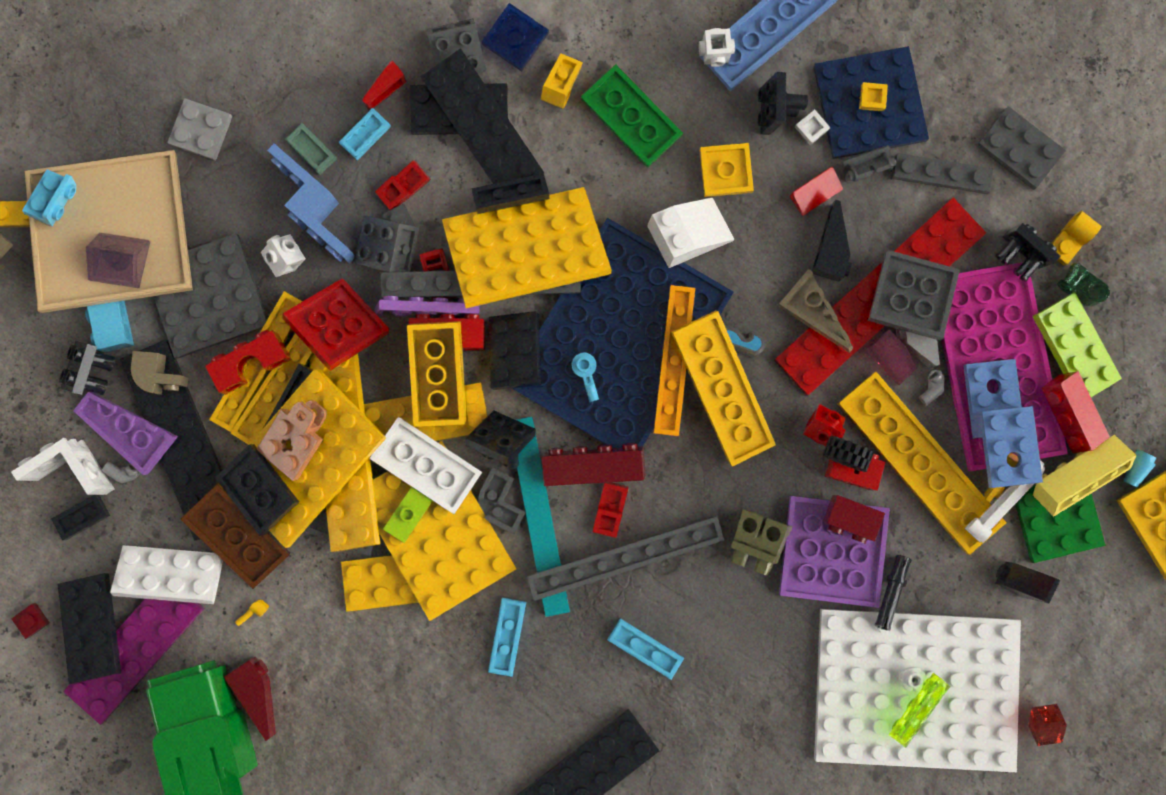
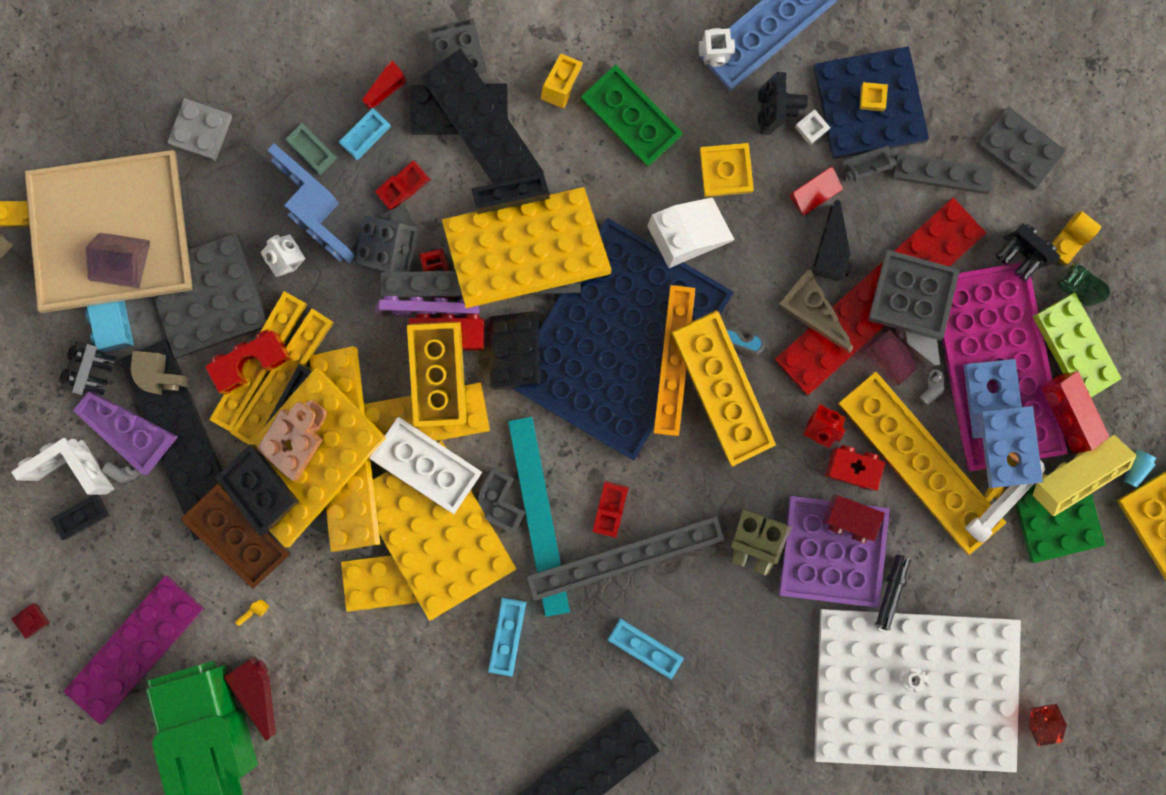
(50, 197): medium azure bracket -> none
(89, 628): black plate -> none
(167, 574): white plate -> none
(335, 324): red plate -> none
(407, 515): lime plate -> none
(501, 438): black plate -> none
(515, 37): clear blue plate -> none
(584, 366): medium azure plate -> none
(593, 465): dark red brick -> none
(848, 453): black tyre -> none
(919, 710): clear neon green plate -> none
(1026, 582): black slope -> none

